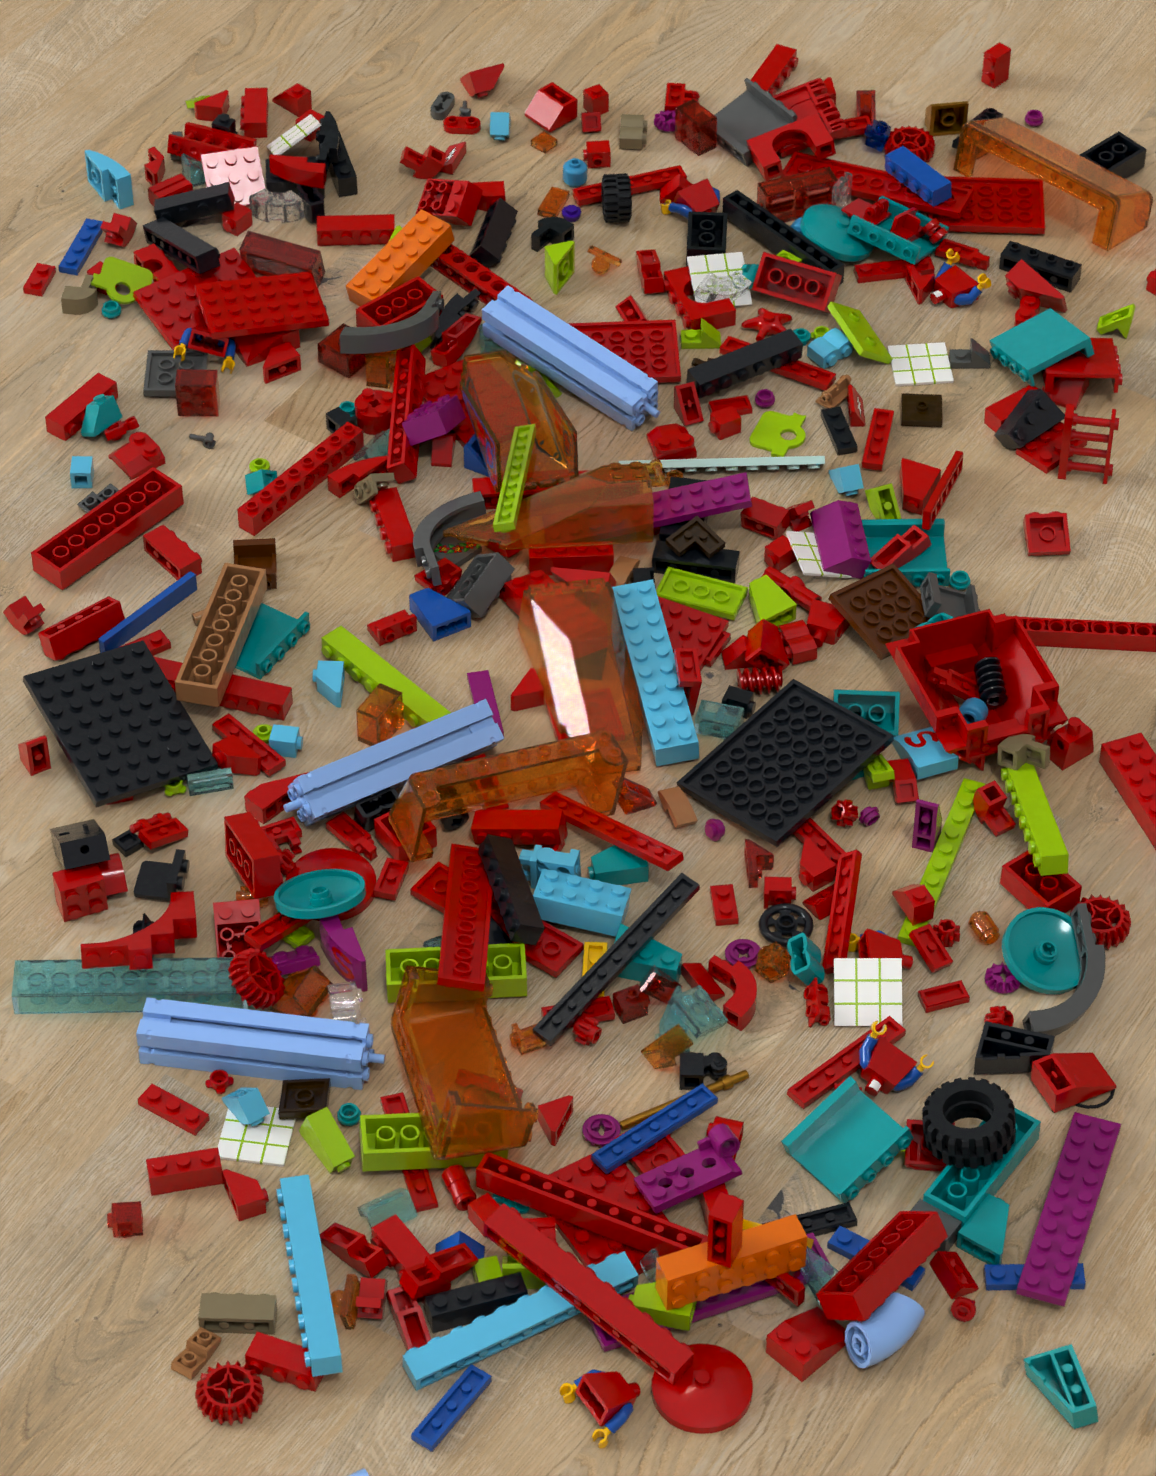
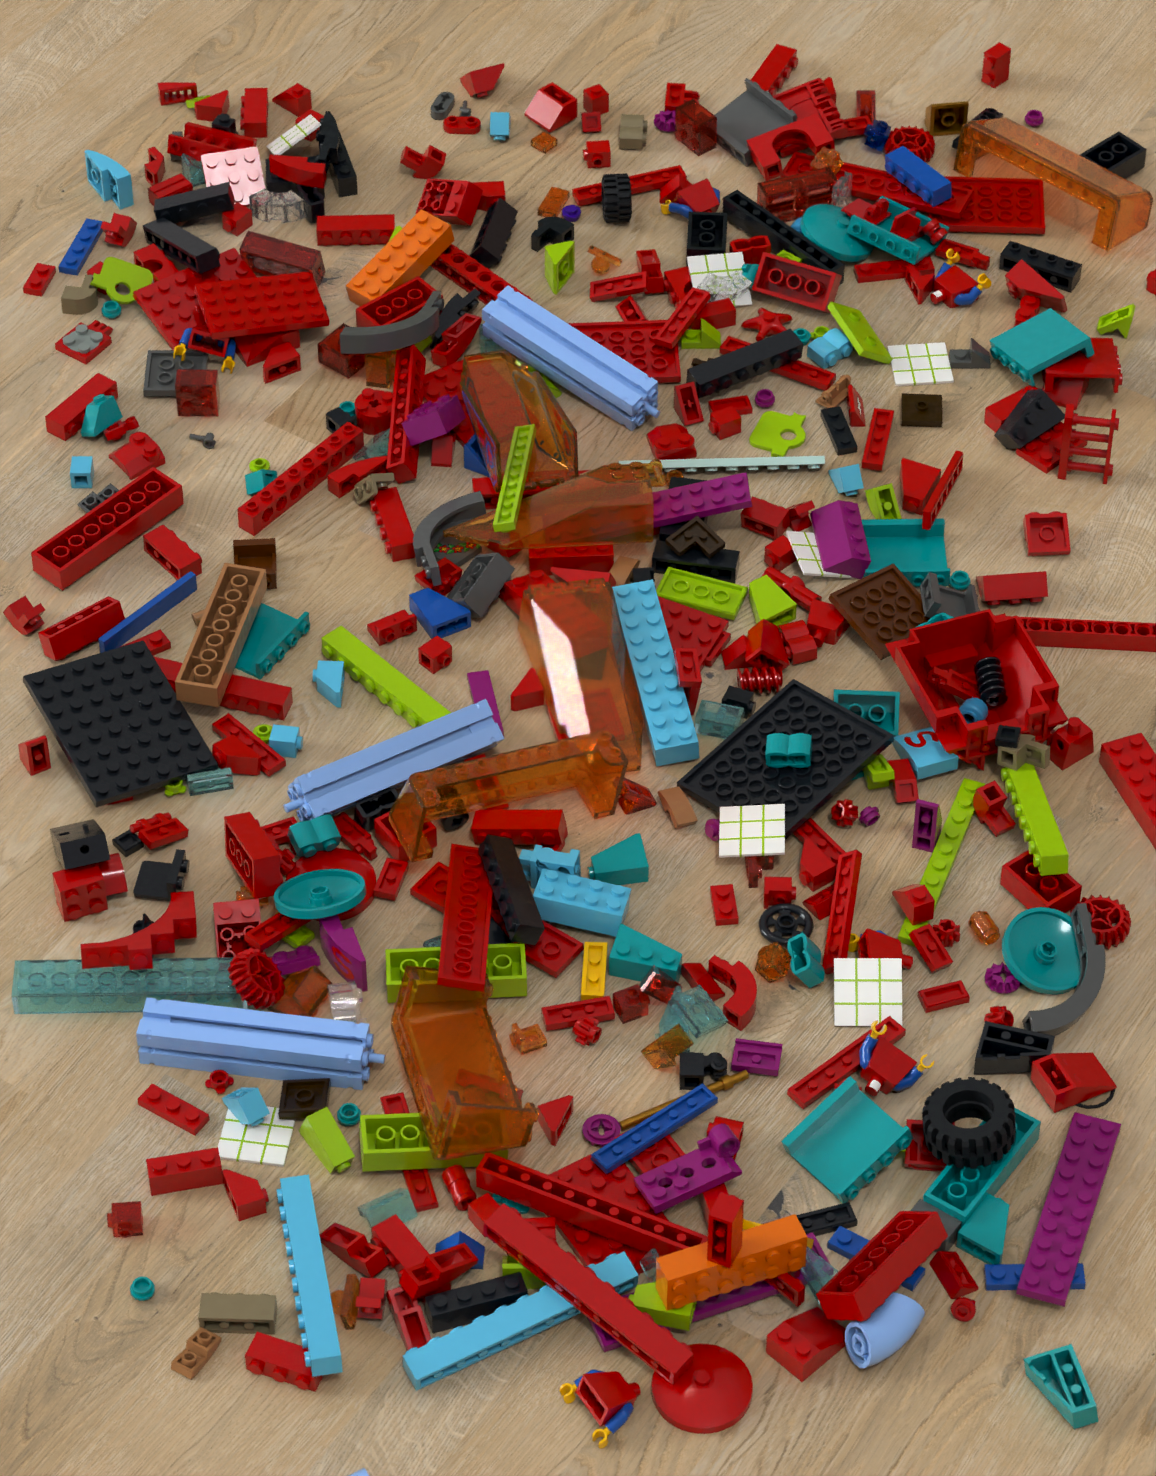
(85, 341): none -> piece
(142, 1288): none -> teal plate
(169, 87): none -> red slope
(244, 1396): red gear -> none
(268, 799): red slope -> none
(314, 836): none -> teal brick
(380, 715): clear orange brick -> none
(435, 654): none -> red brick
(451, 1407): blue plate -> none
(454, 156): red slope -> none
(487, 1269): lime panel -> none
(575, 172): dark azure head -> none
(614, 832): red plate -> none
(616, 959): black plate -> none
(619, 286): none -> red plate
(682, 318): none -> red plate
(741, 947): magenta gear -> none
(751, 248): none -> red brick
(752, 830): none -> white piece
(756, 1057): none -> magenta plate
(788, 750): none -> teal brick
(815, 996): red hinge -> none
(827, 158): none -> clear orange brick
(901, 549): red slope -> none
(1008, 736): none -> black tile
(1012, 587): none -> red slope

